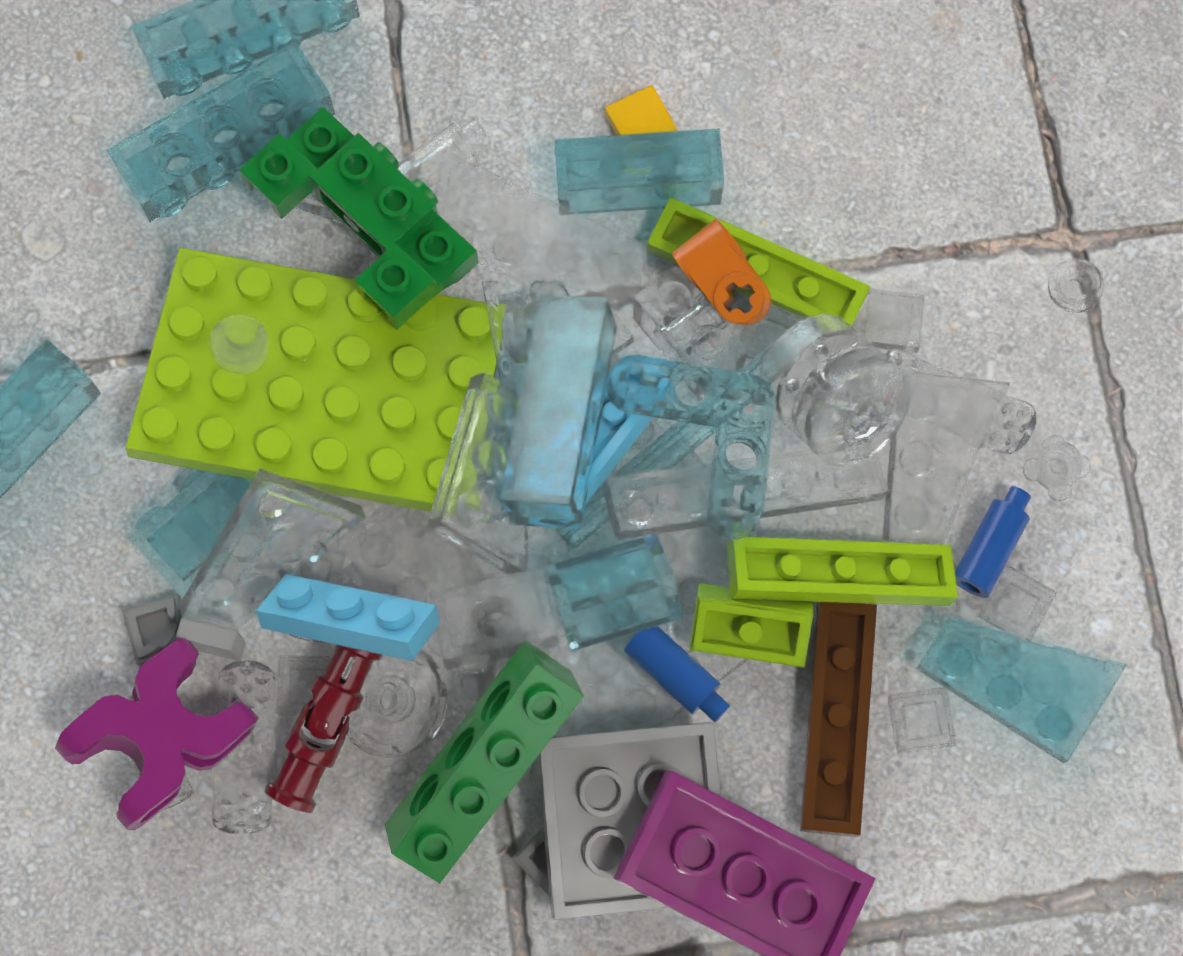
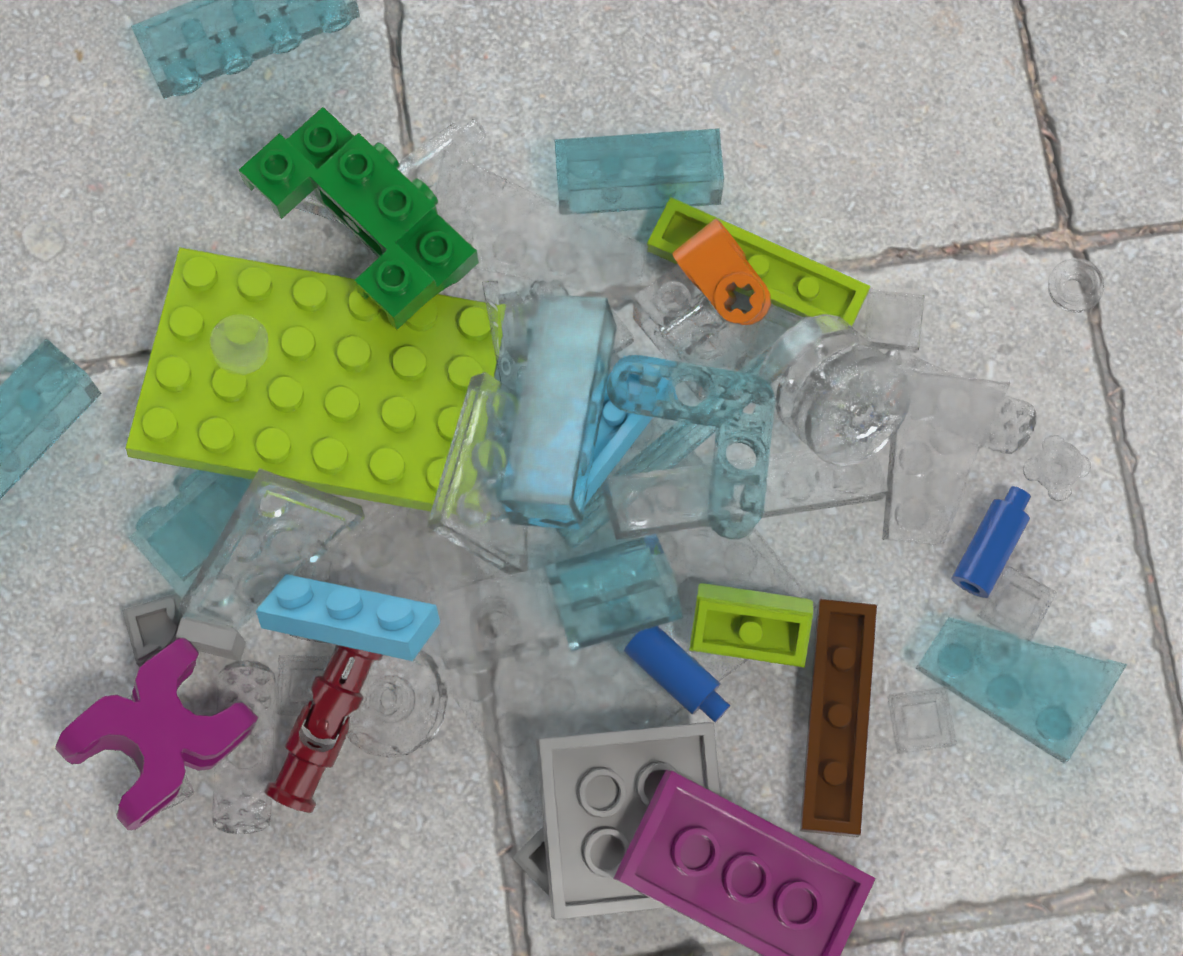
(191, 132): clear light blue brick -> none
(482, 761): green brick -> none
(639, 114): yellow tile -> none
(841, 571): lime plate -> none

